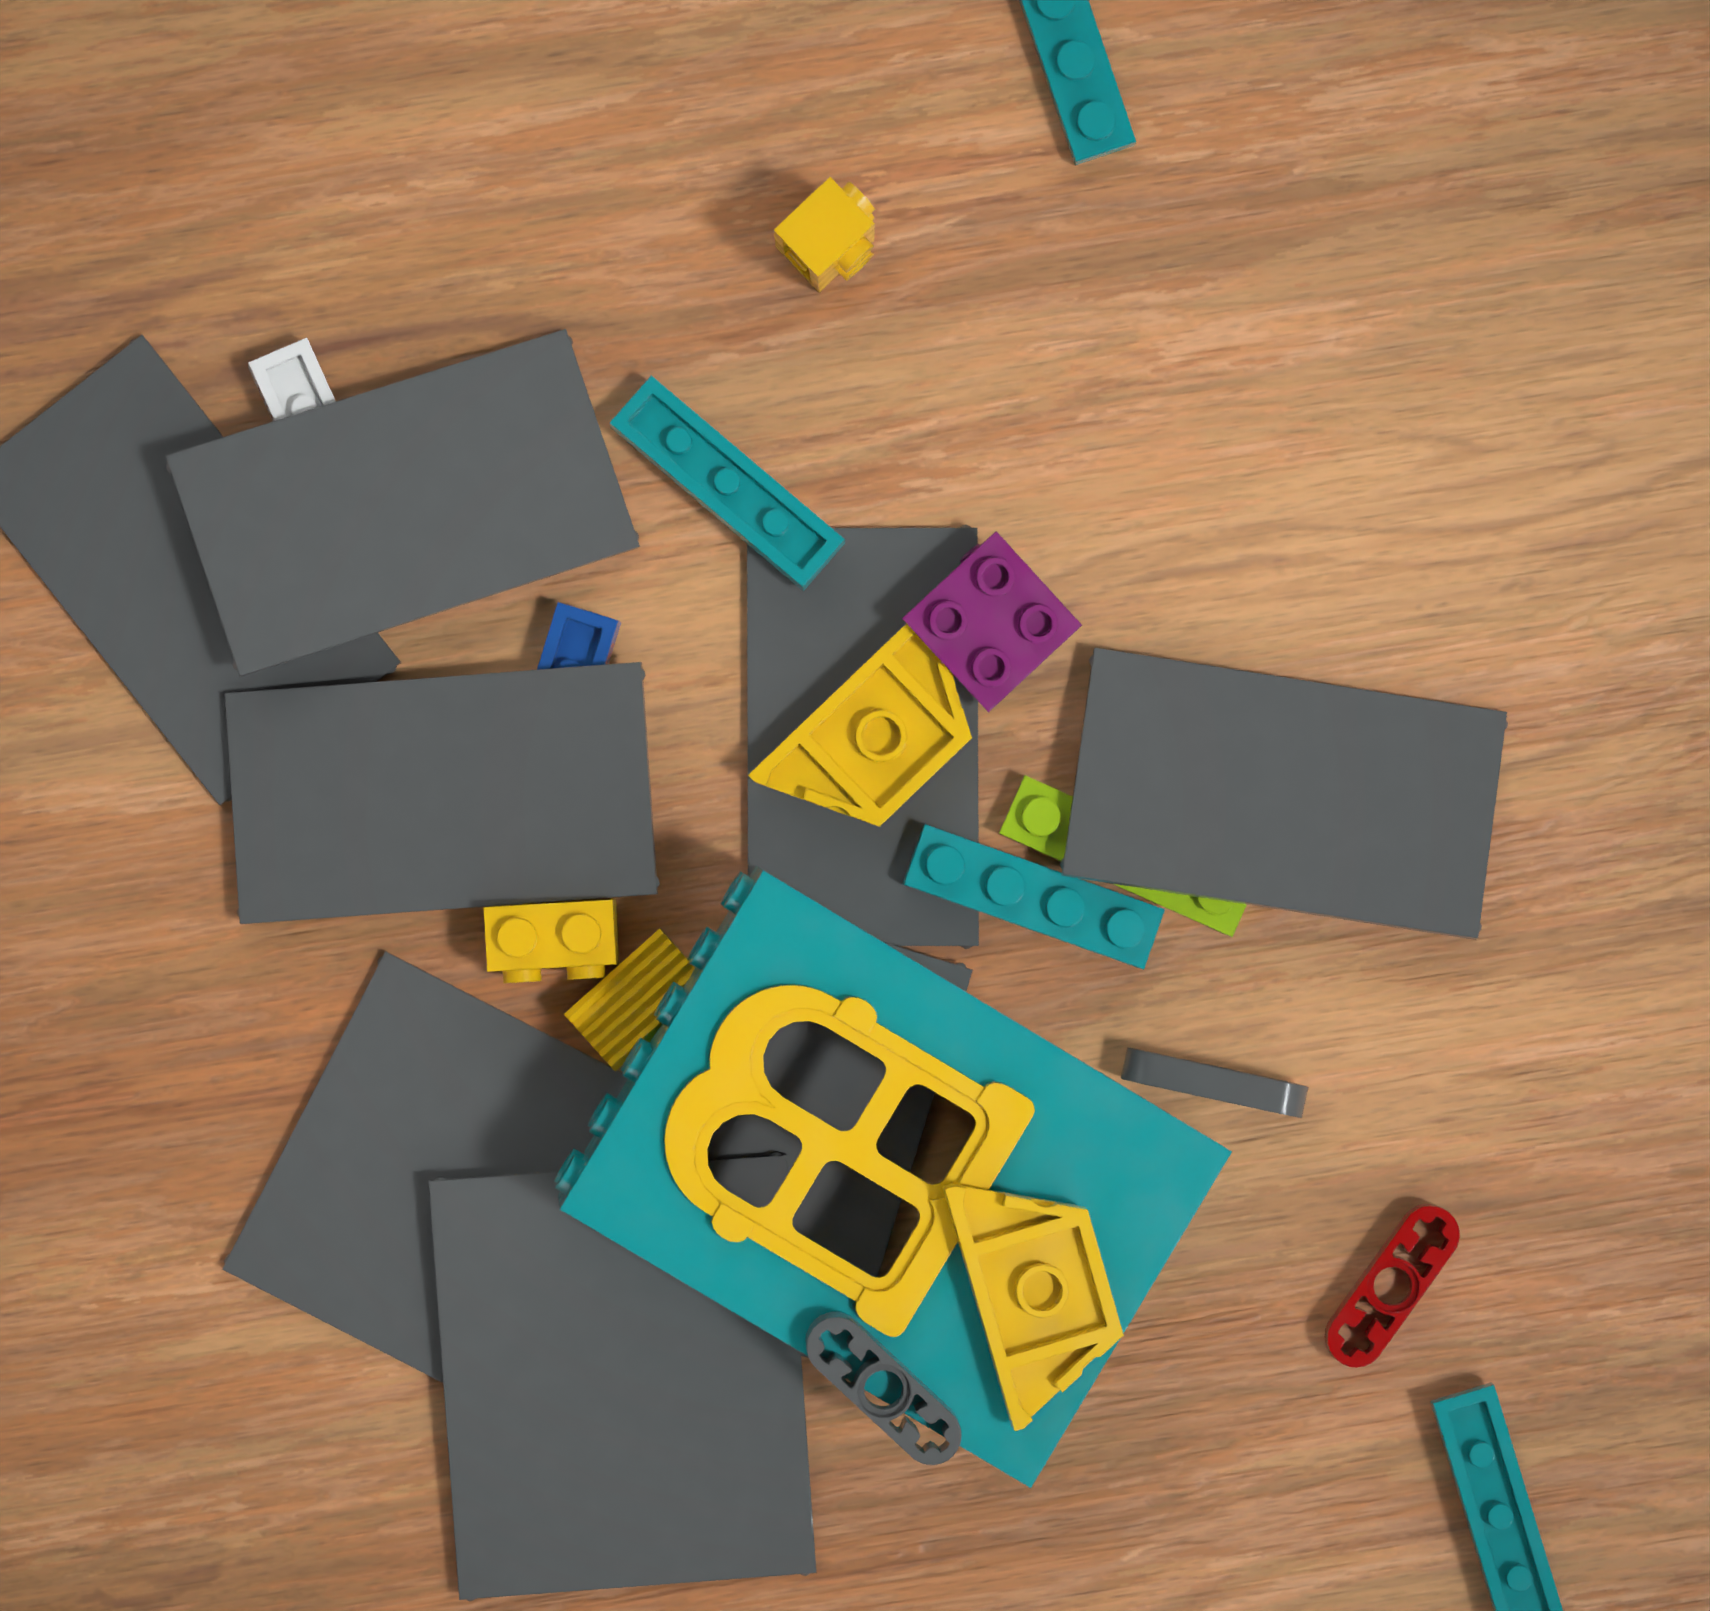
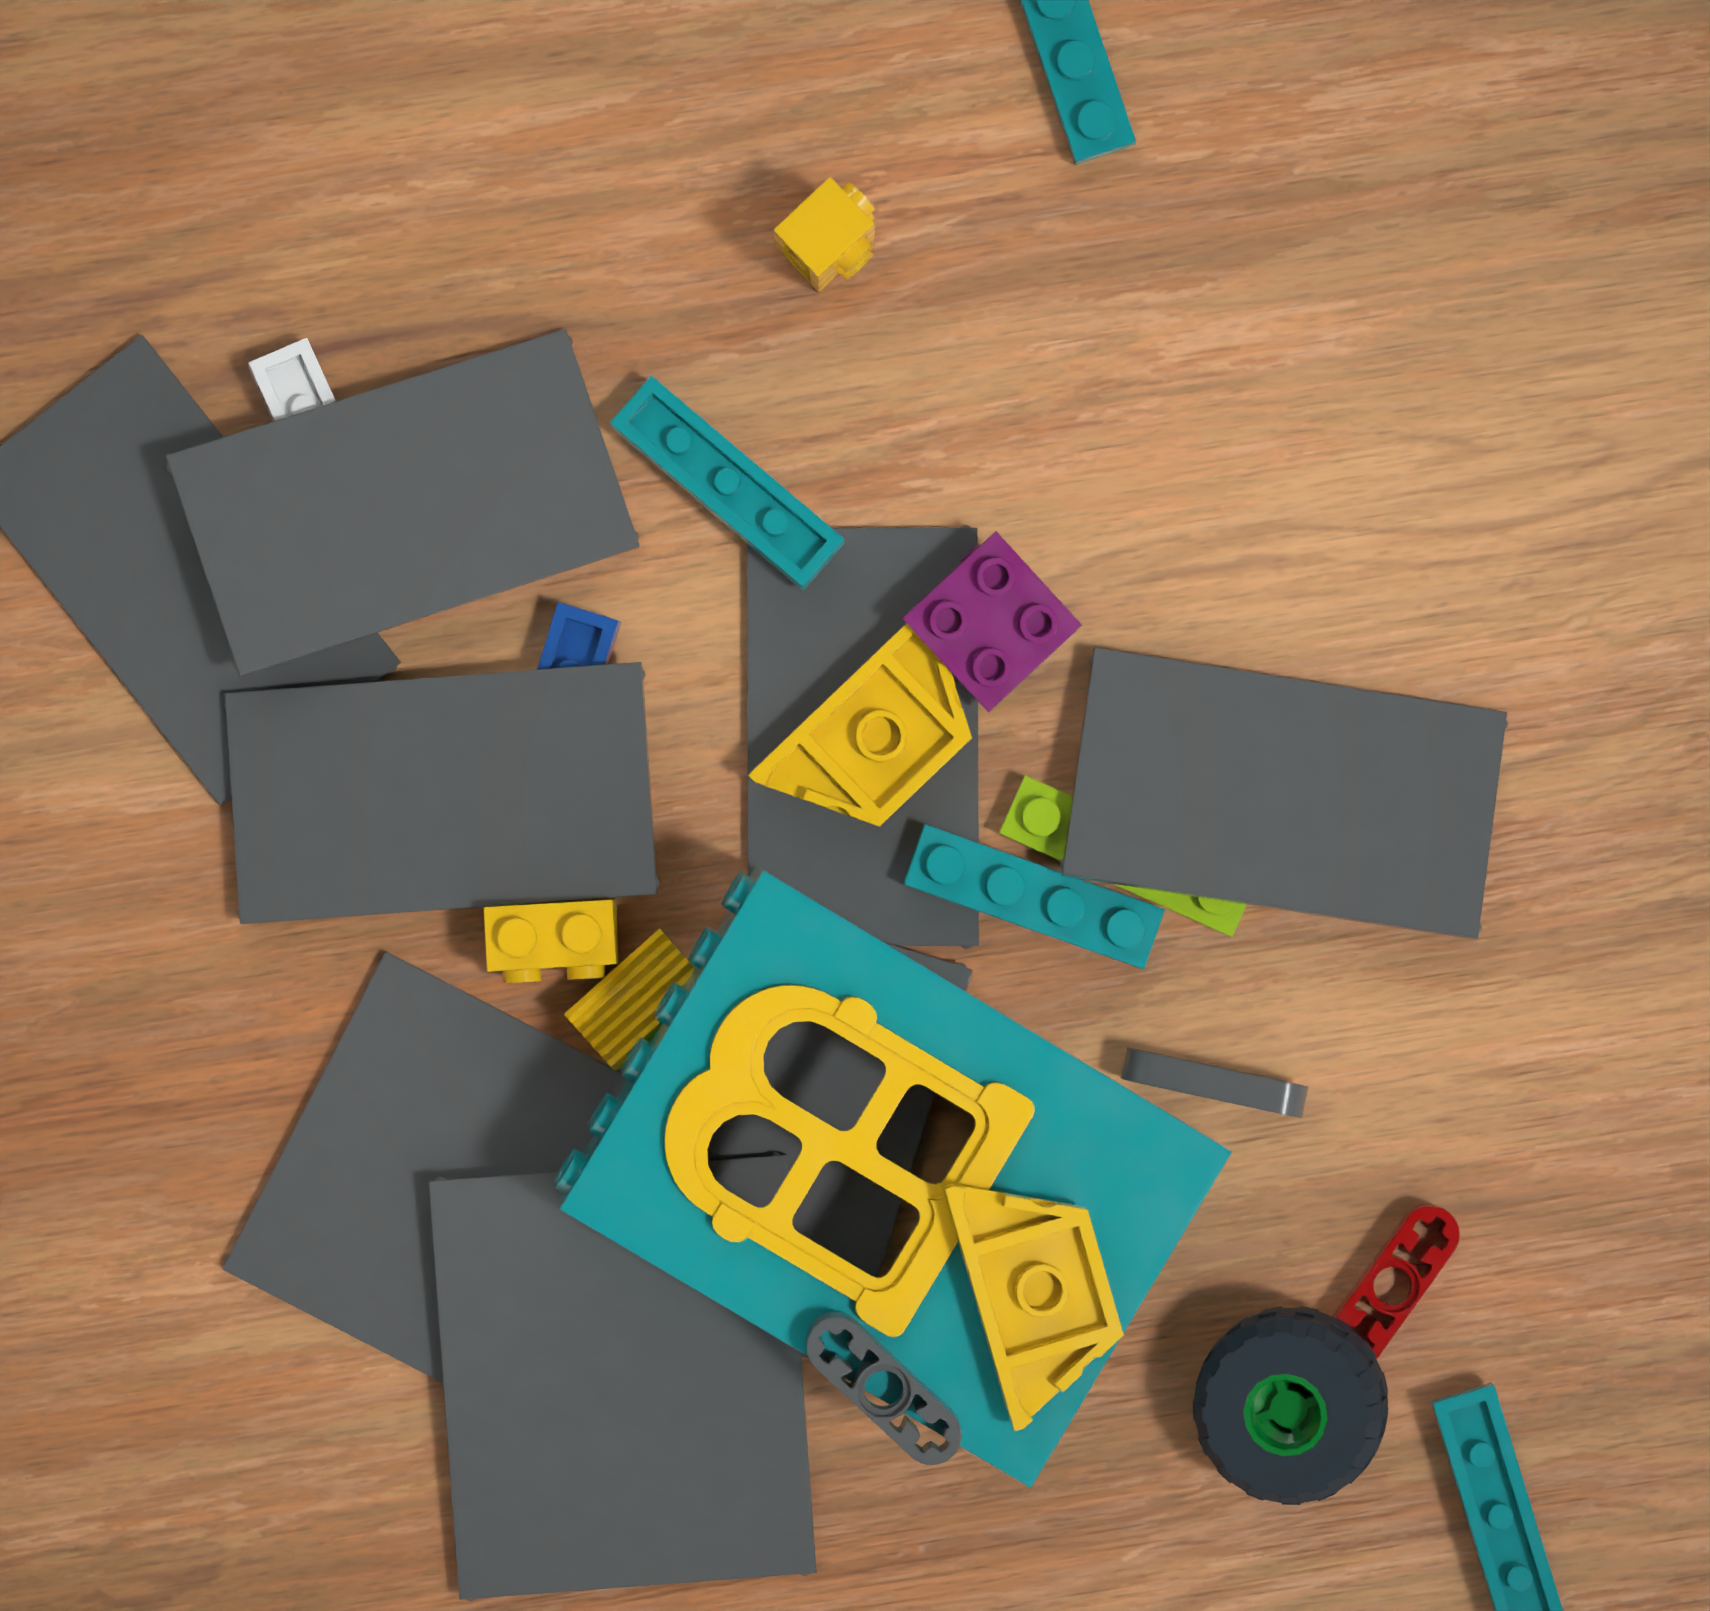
(1291, 1405): none -> black wheel

